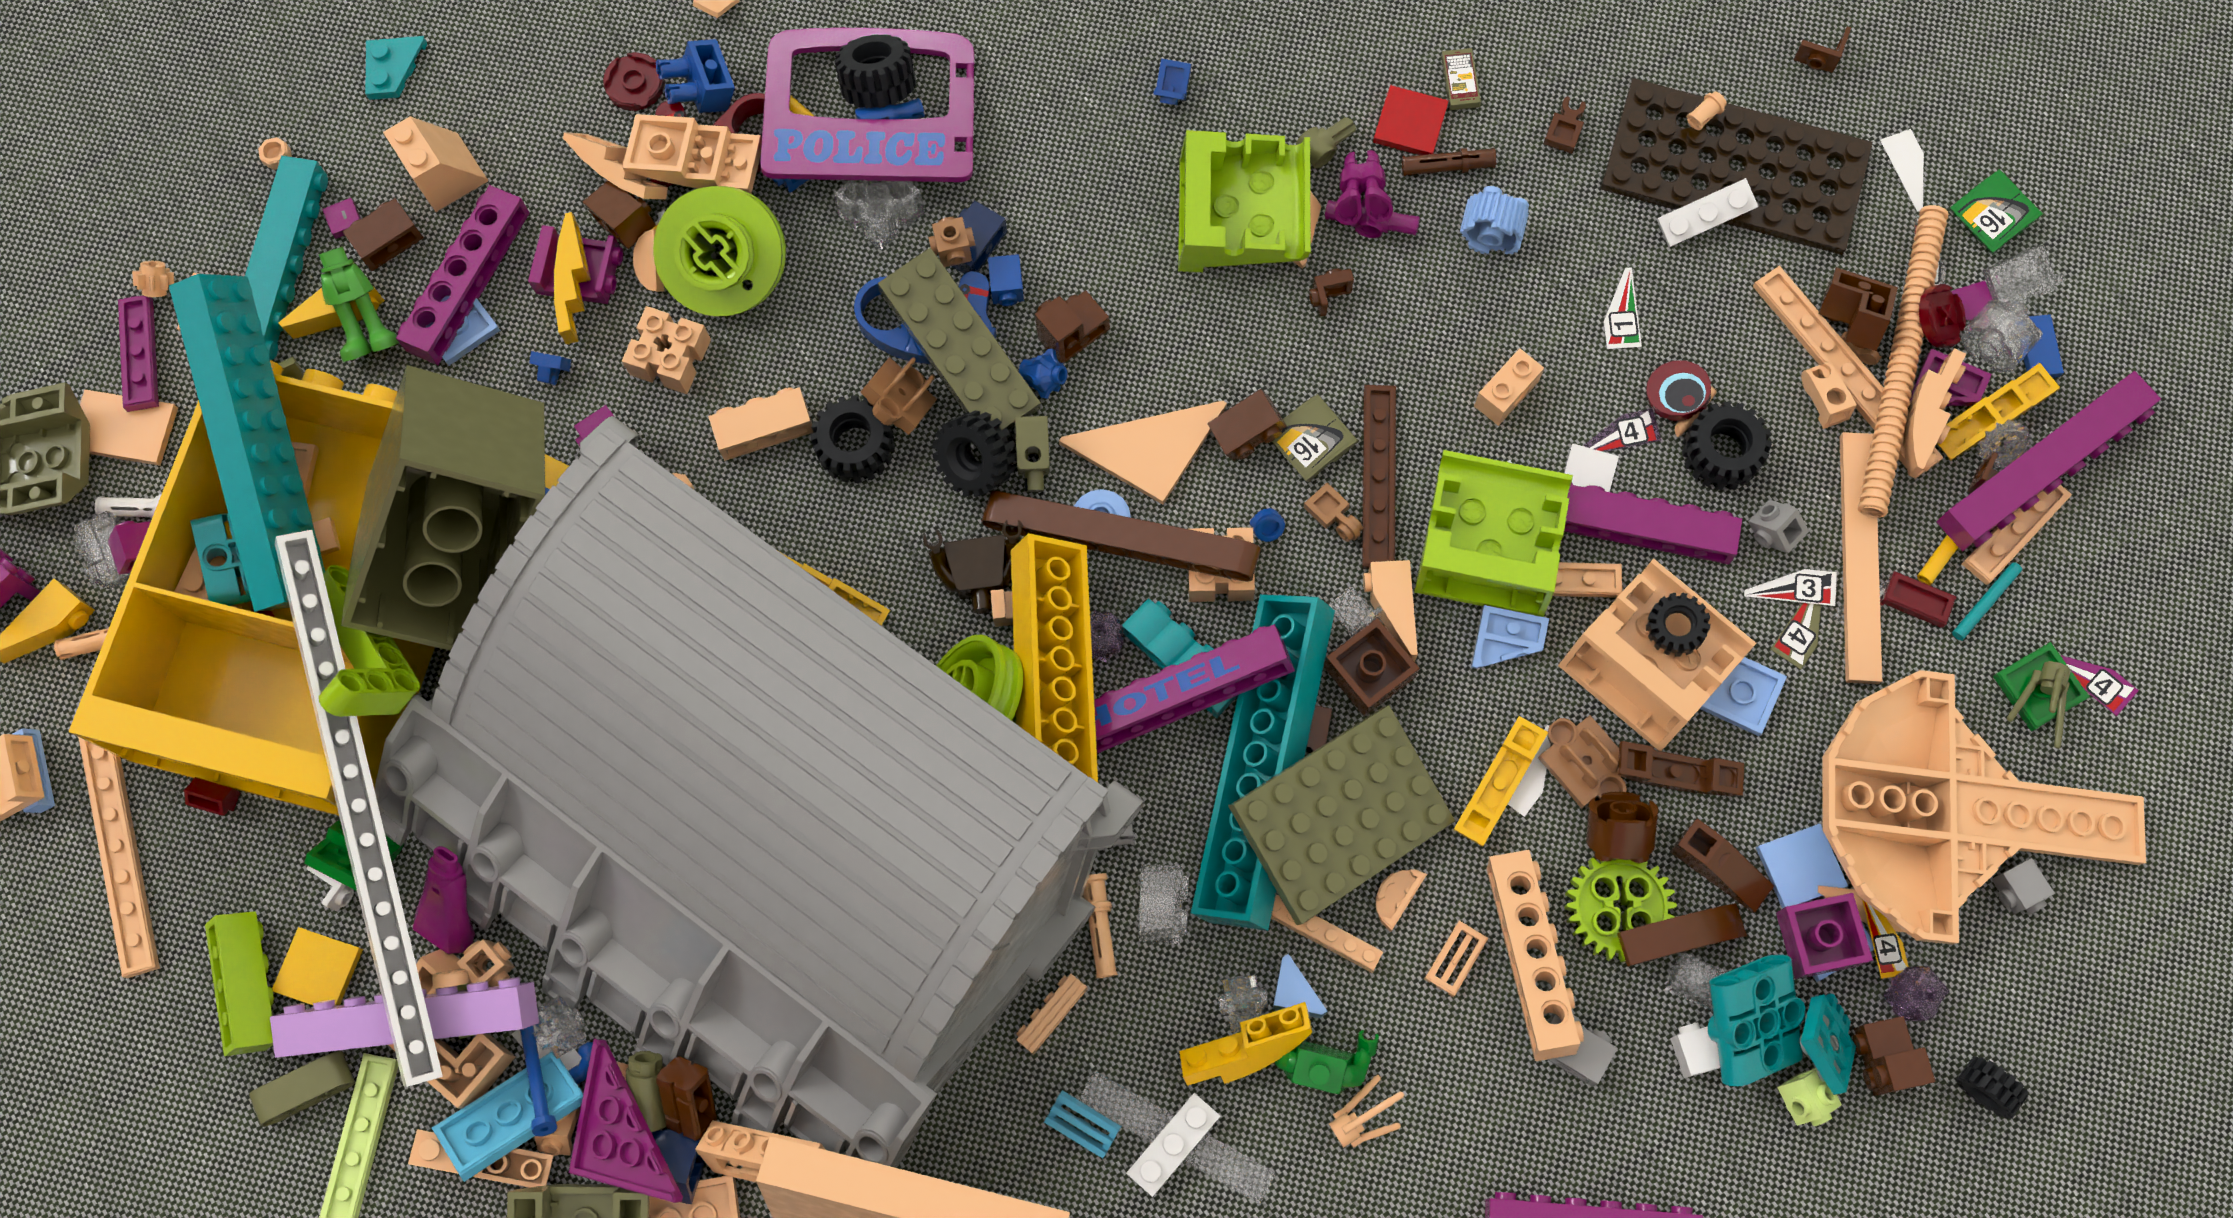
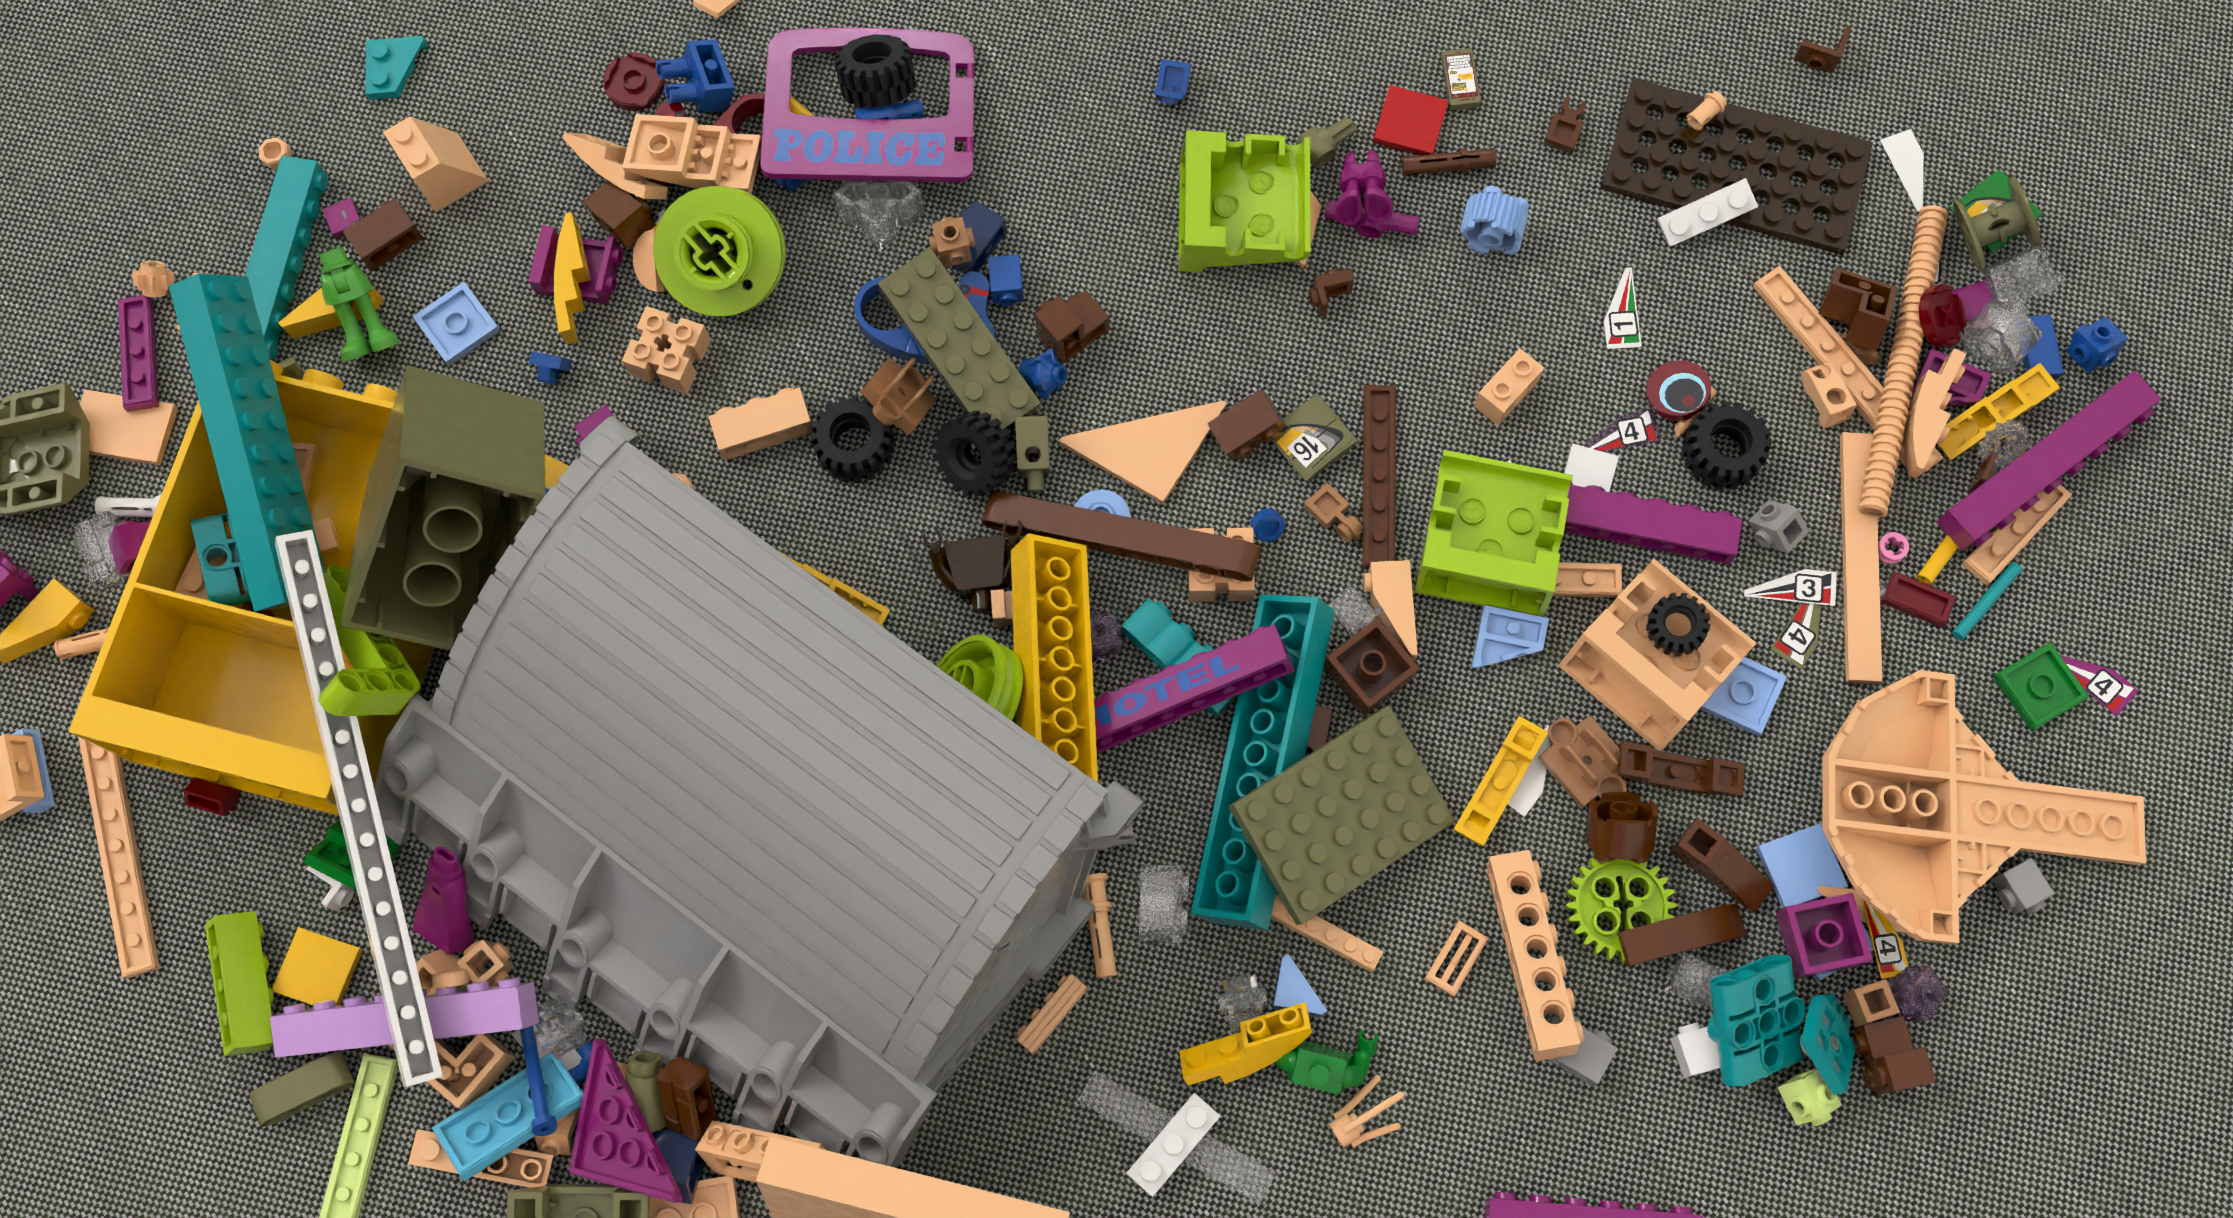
(479, 266): magenta brick -> none
(1075, 1134): medium azure tile -> none
(1396, 894): light nougat tile -> none
(1871, 1003): none -> medium nougat brick
(1896, 539): none -> bright pink bush
(1992, 1087): black tyre -> none
(1997, 223): none -> olive piece
(2053, 682): olive plant -> none
(2096, 344): none -> blue brick

